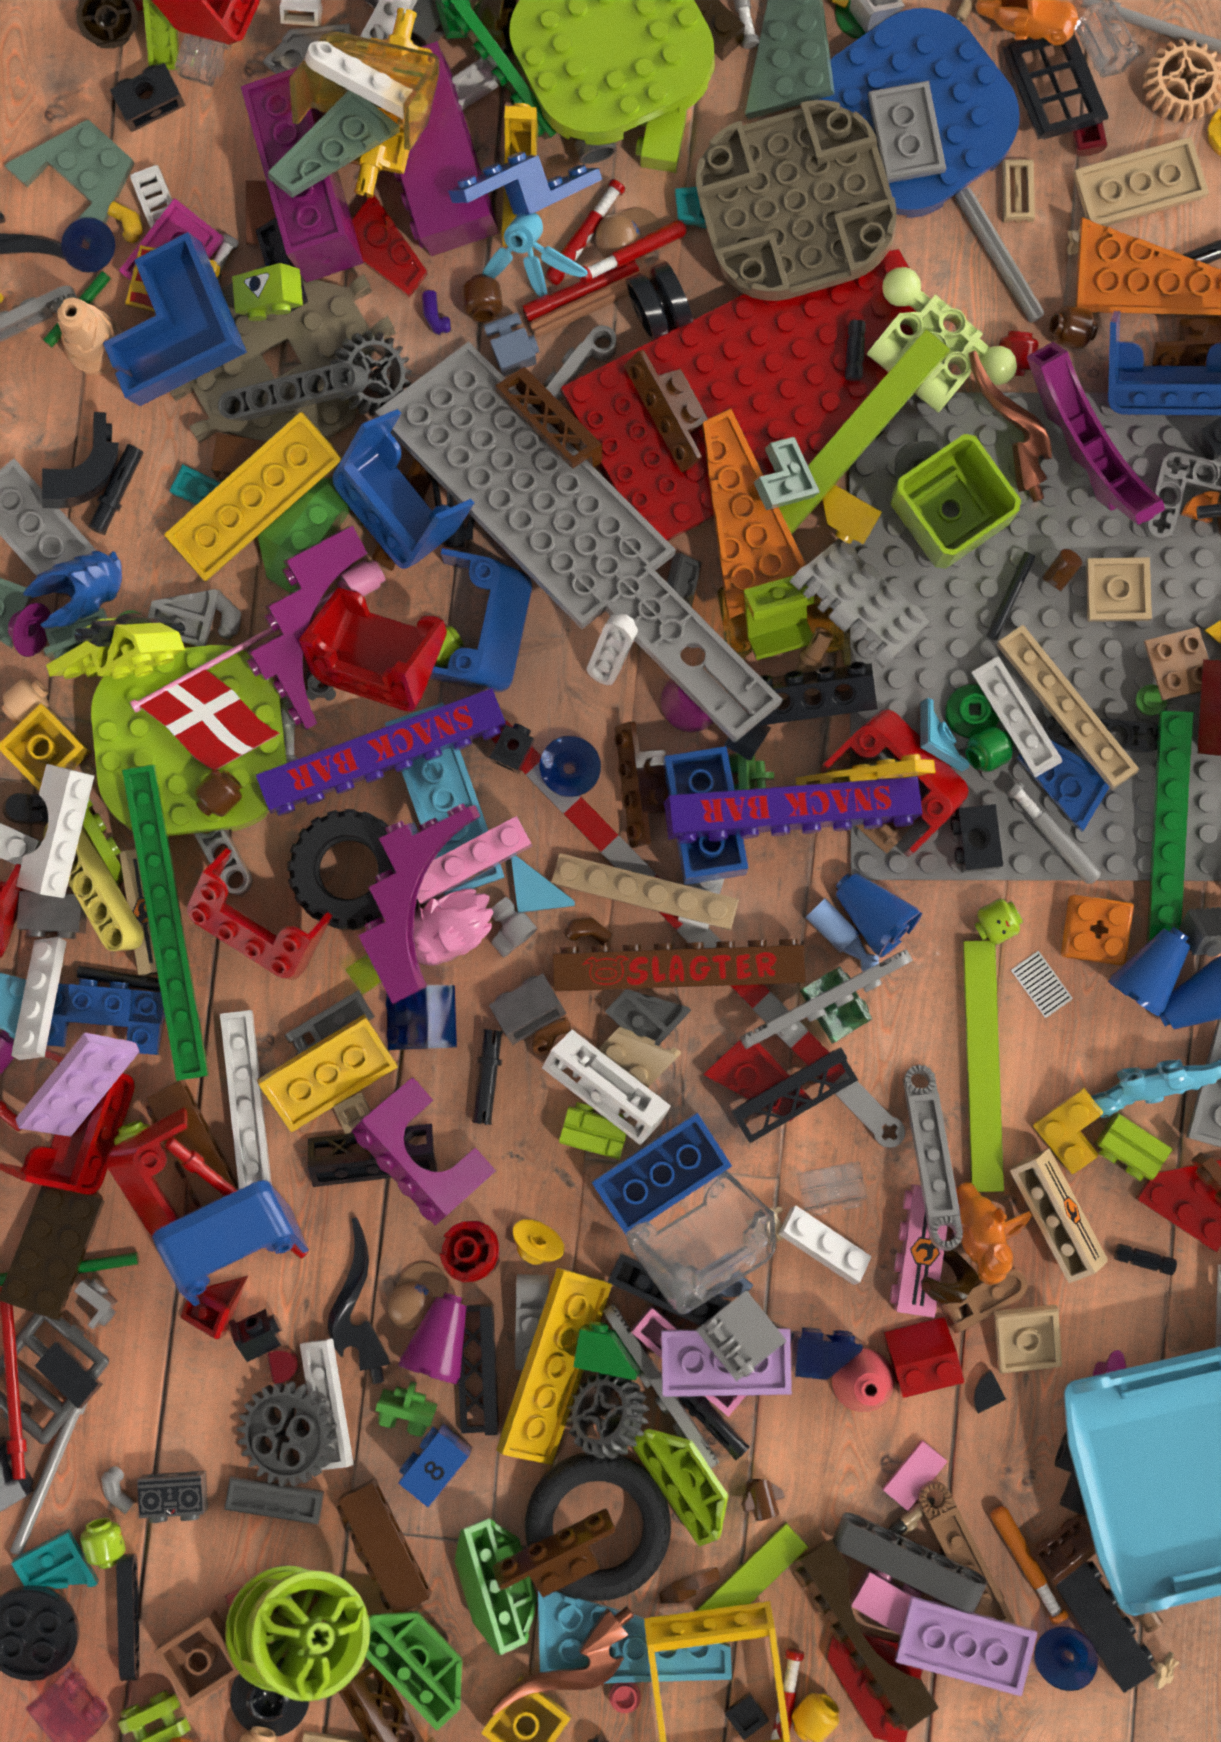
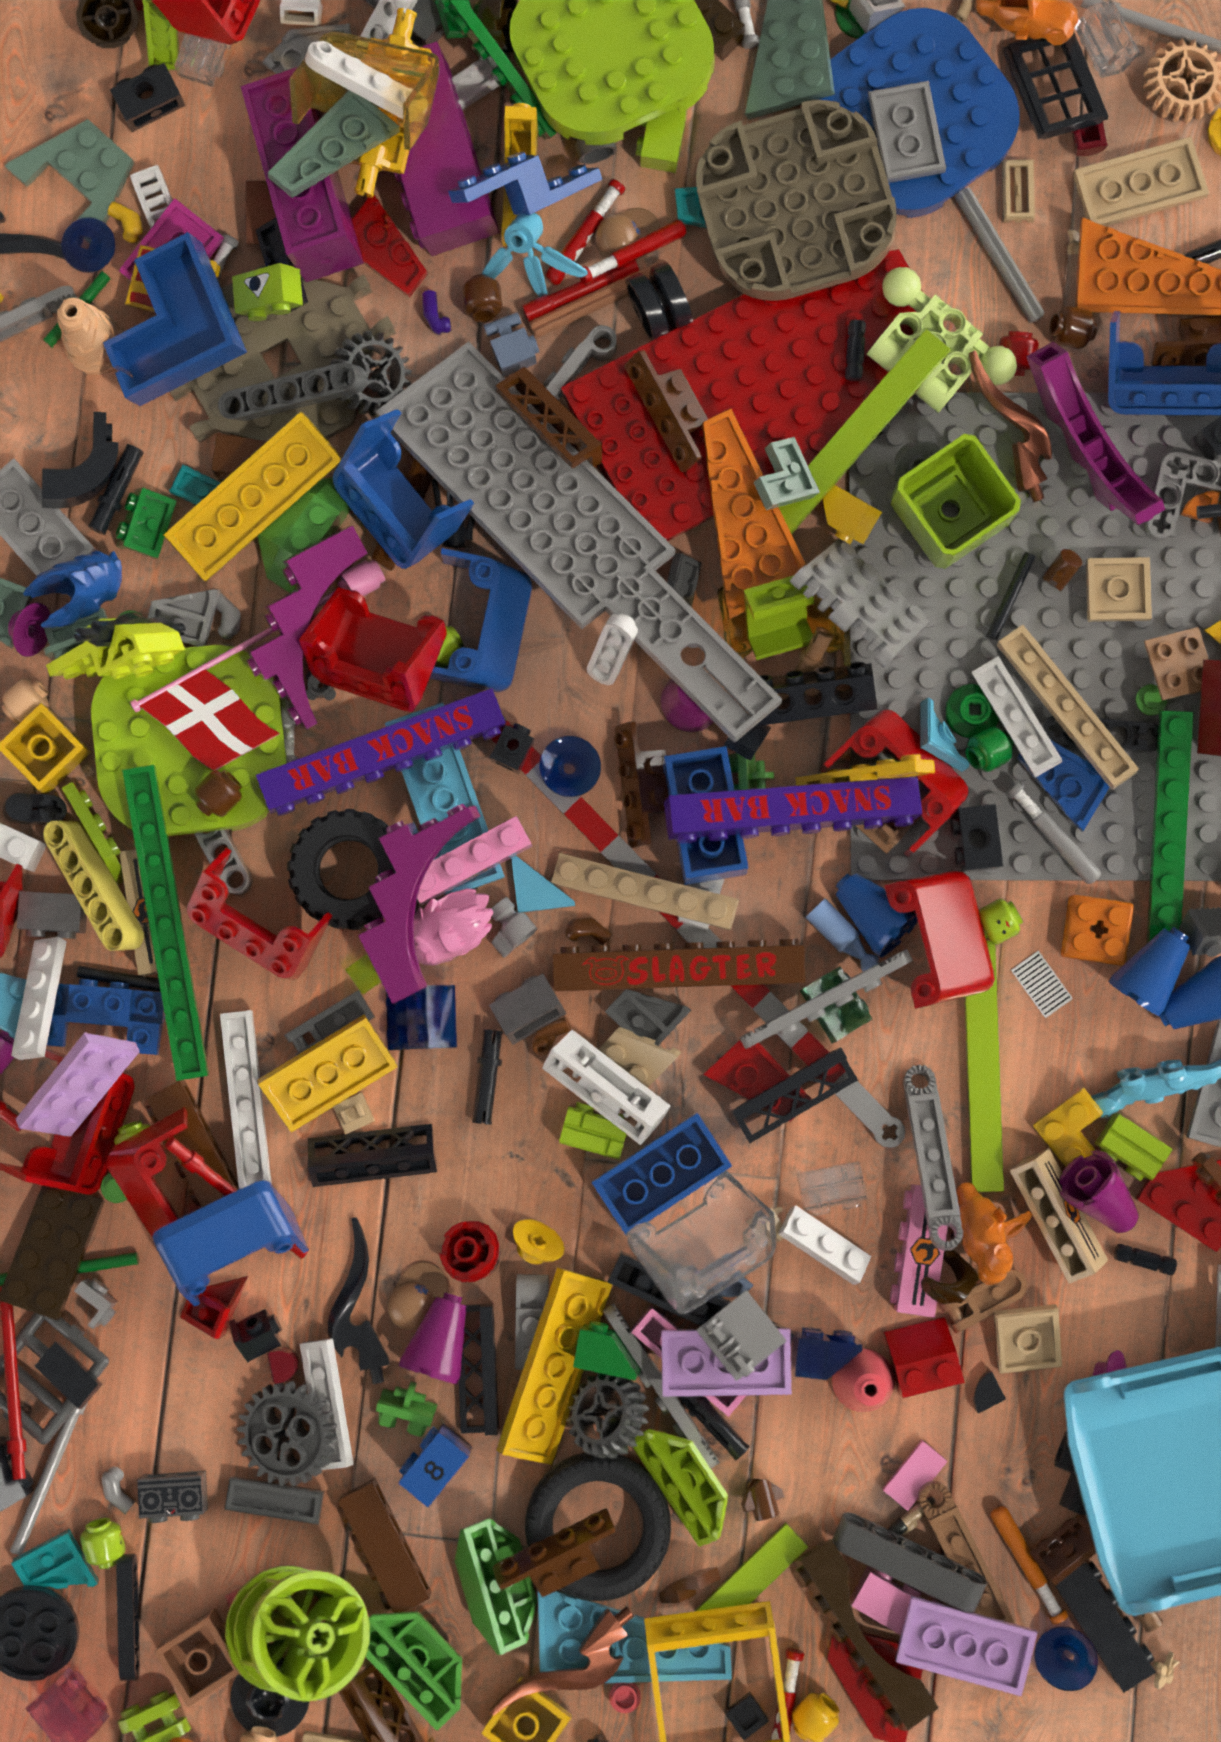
(50, 865): white arch -> none
(111, 1190): none -> bright green plate
(145, 522): none -> green bracket
(383, 1137): magenta arch -> none
(950, 936): none -> windscreen
(1099, 1191): none -> magenta cone

